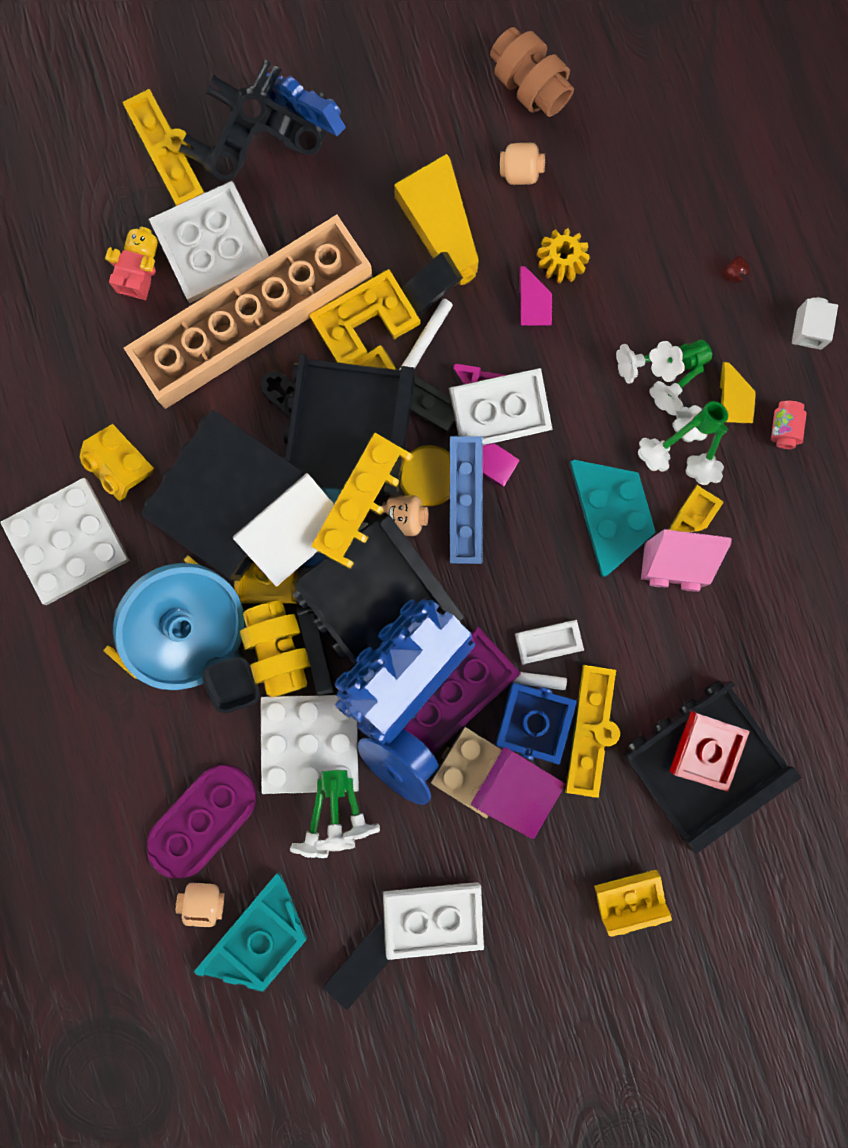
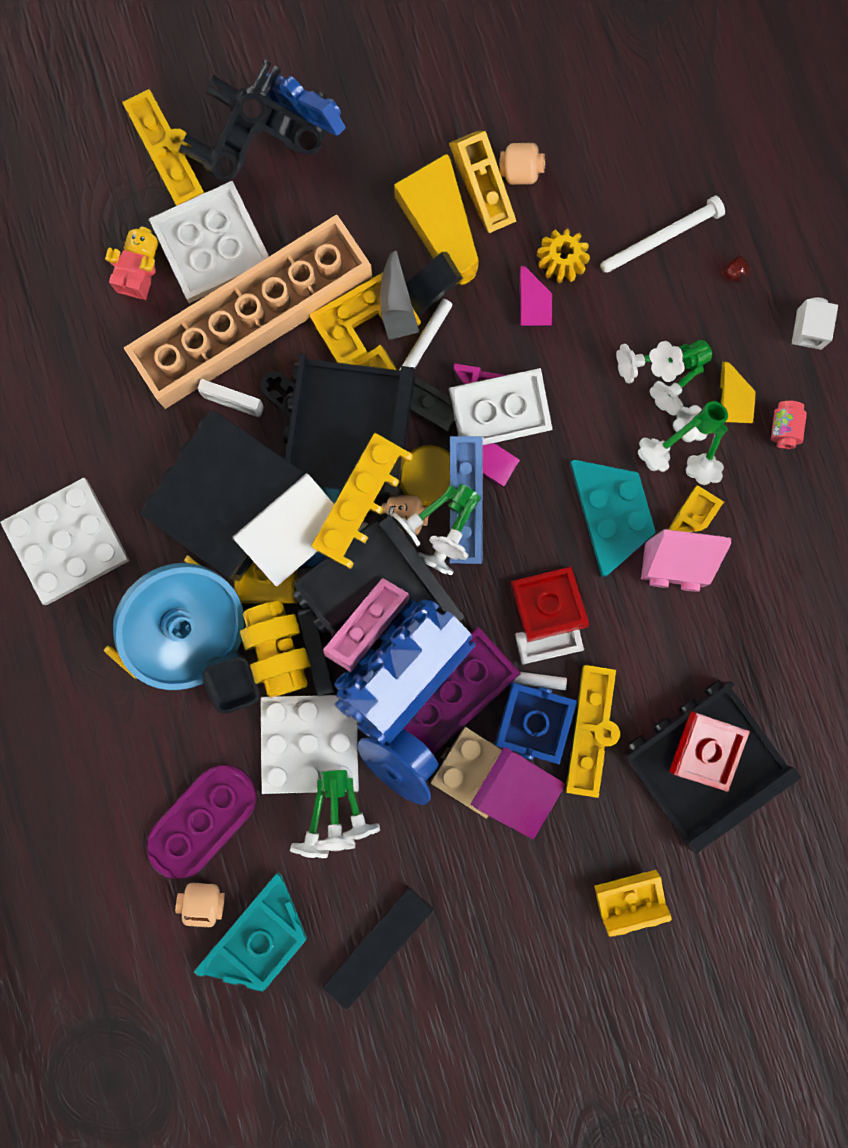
(114, 461): yellow bracket -> none
(230, 398): none -> white tile
(366, 624): none -> bright pink plate
(395, 301): none -> dark grey piece
(433, 920): white tile -> none
(462, 503): none -> plant
(483, 180): none -> yellow slope
(524, 65): nougat piece -> none
(549, 604): none -> red plate
(713, 208): none -> white bar

